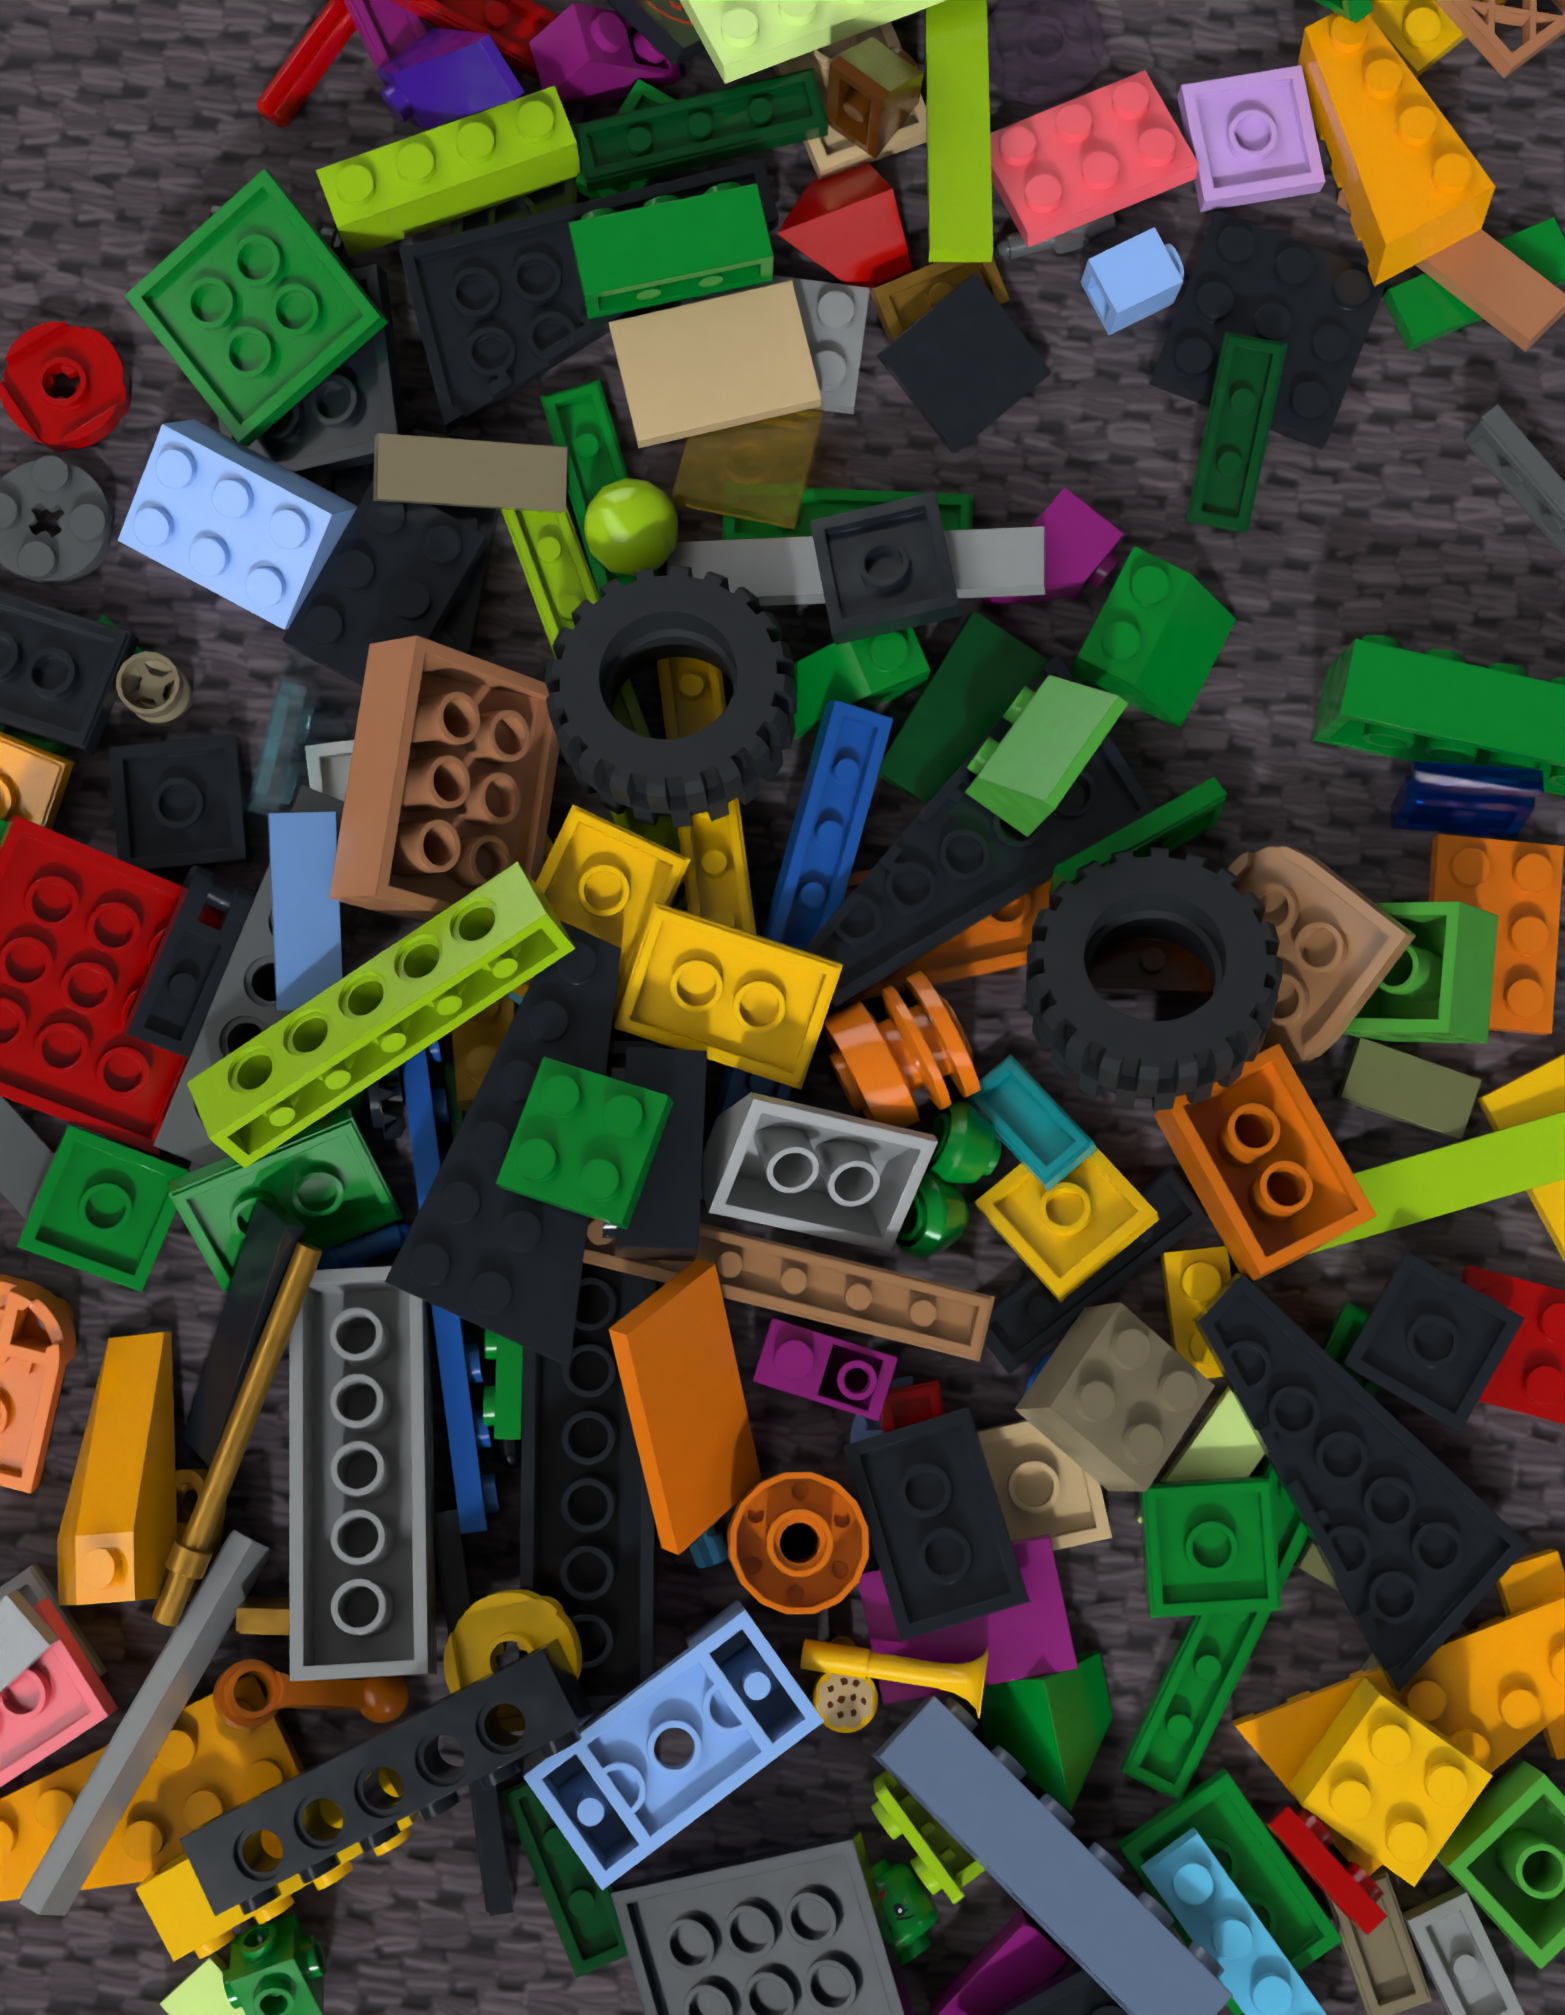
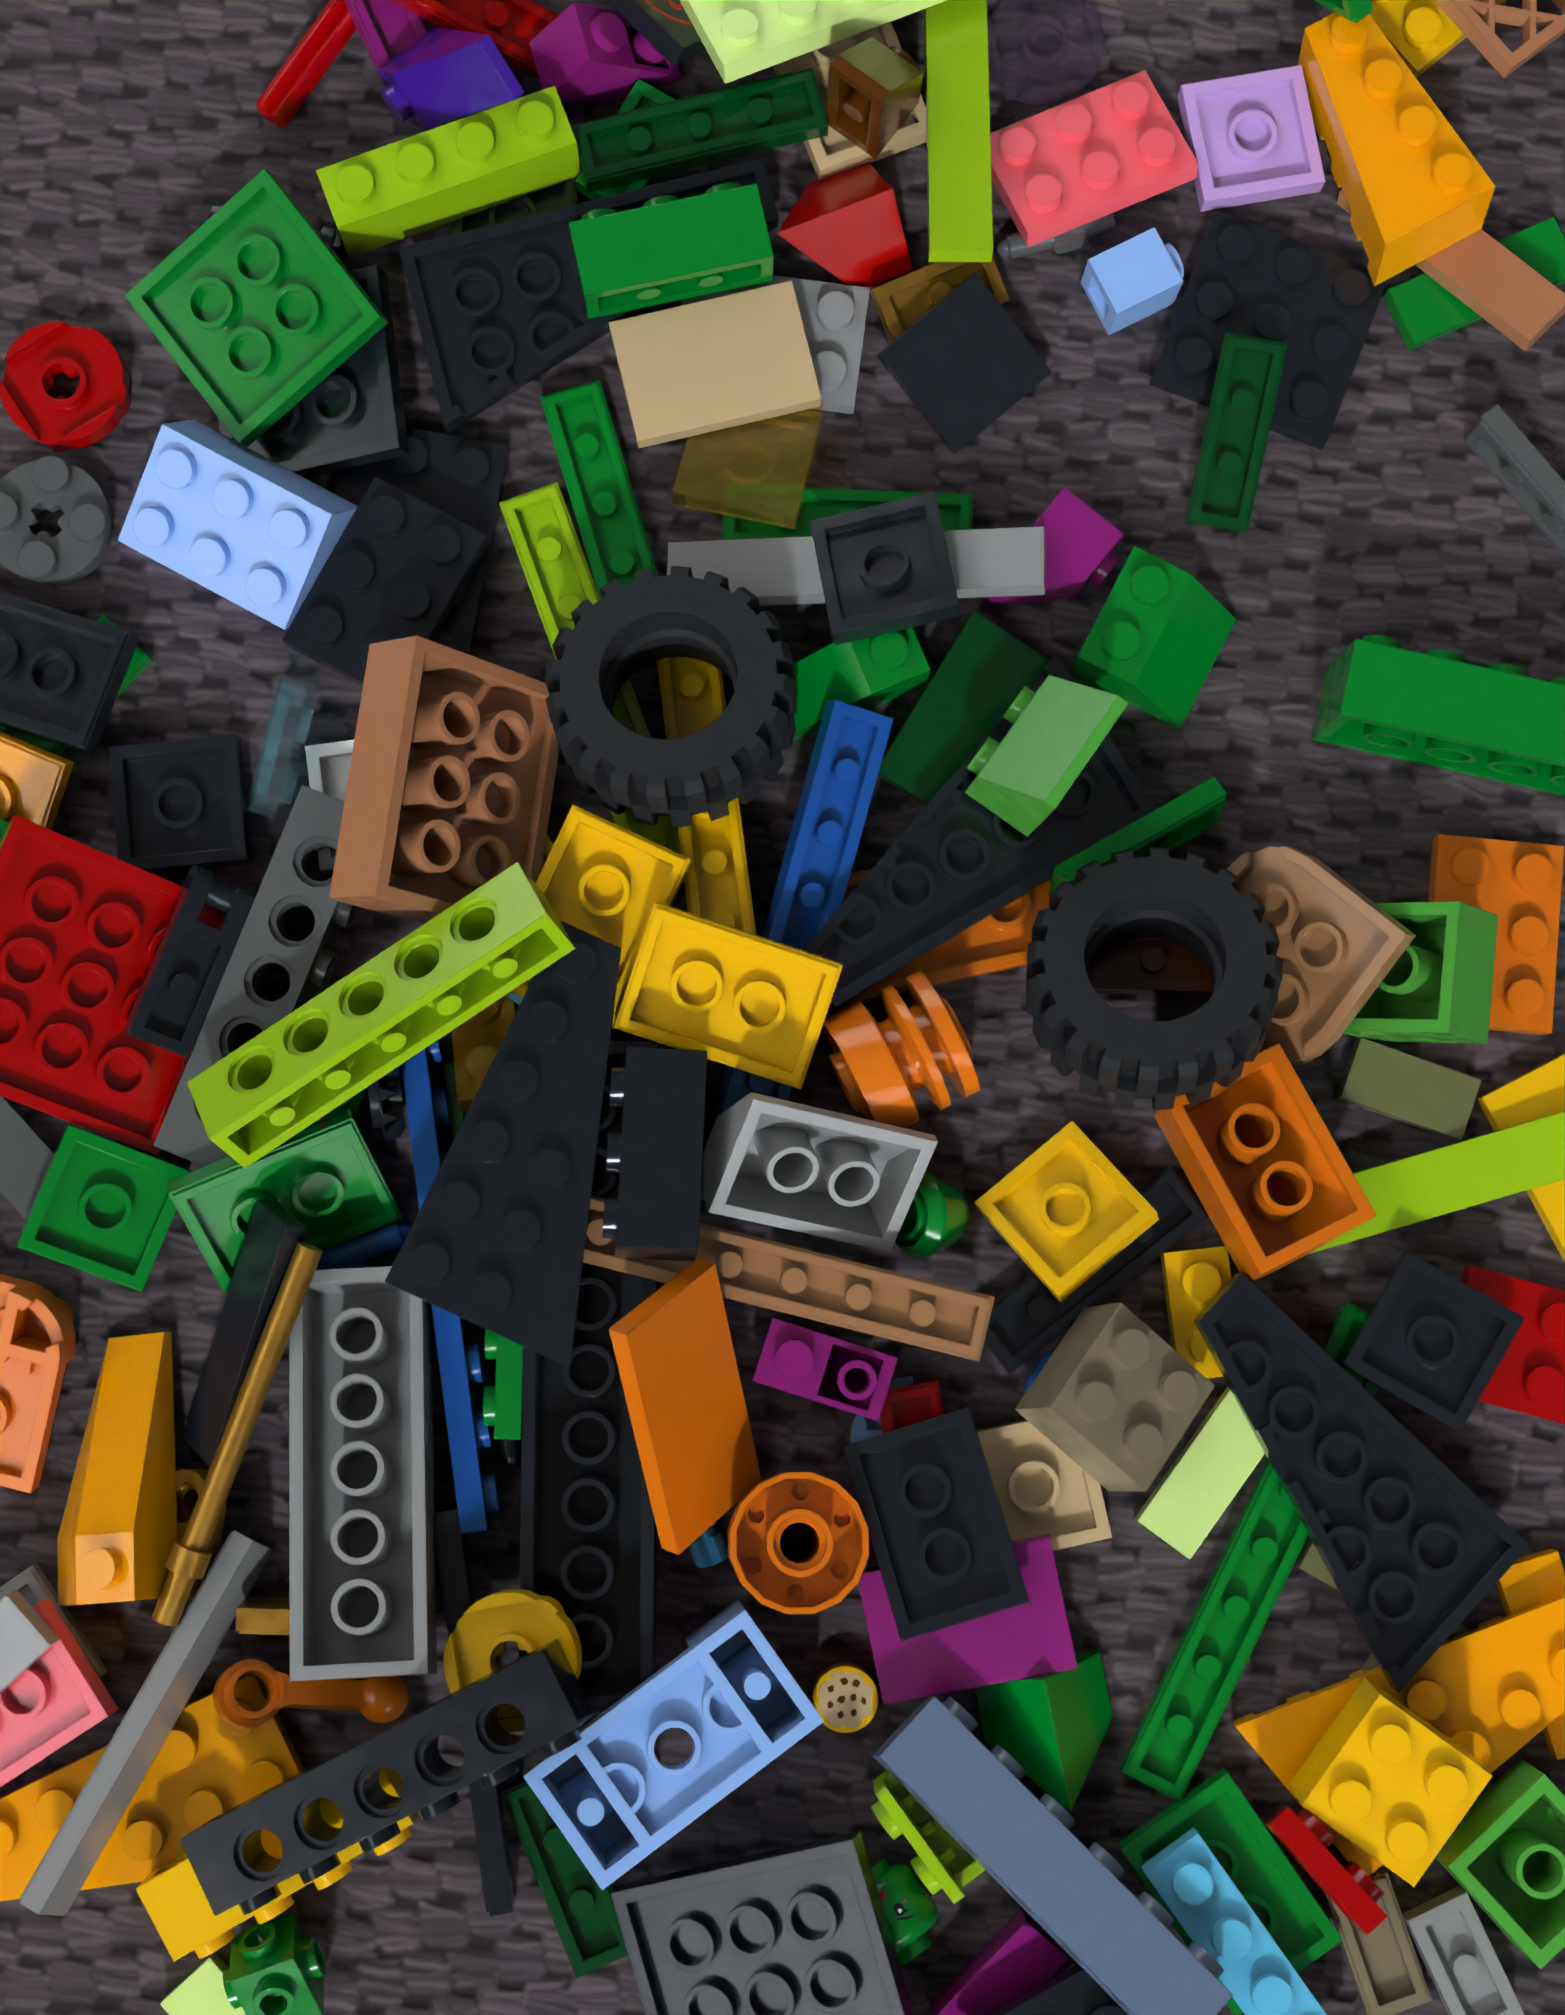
(145, 679): dark tan wheel -> none
(302, 914): medium blue tile -> none
(469, 473): dark tan tile -> none
(585, 1142): green plate -> none
(631, 526): lime hair -> none
(846, 1659): yellow piece -> none
(964, 1146): green cone -> none
(1031, 1123): teal tile -> none
(1210, 1547): green tile -> none
(1466, 799): clear blue plate -> none

